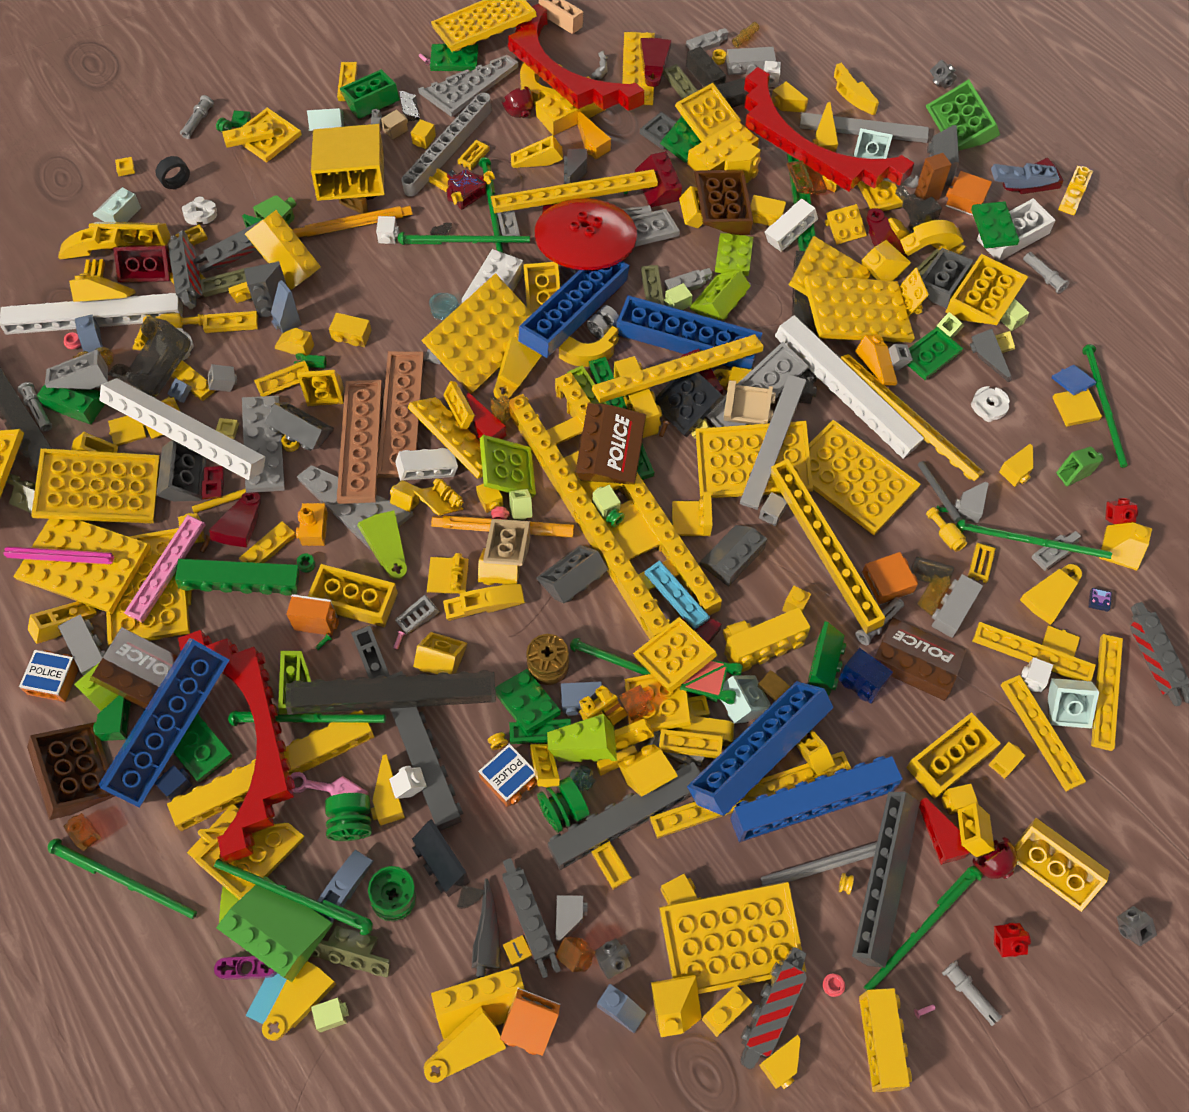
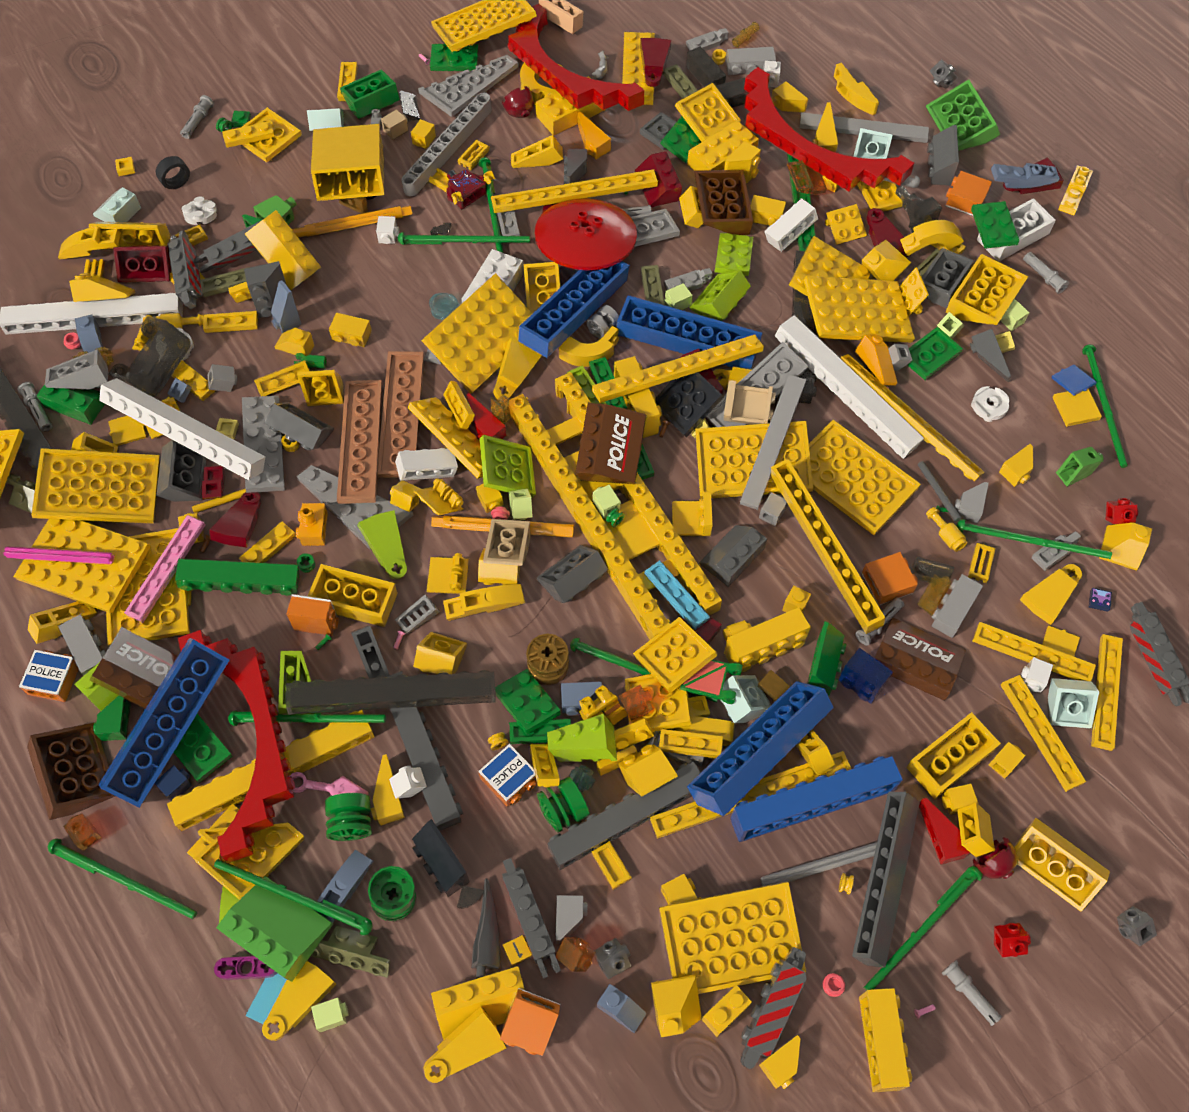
(898, 228): yellow slope -> none
(933, 177): dark orange brick -> none

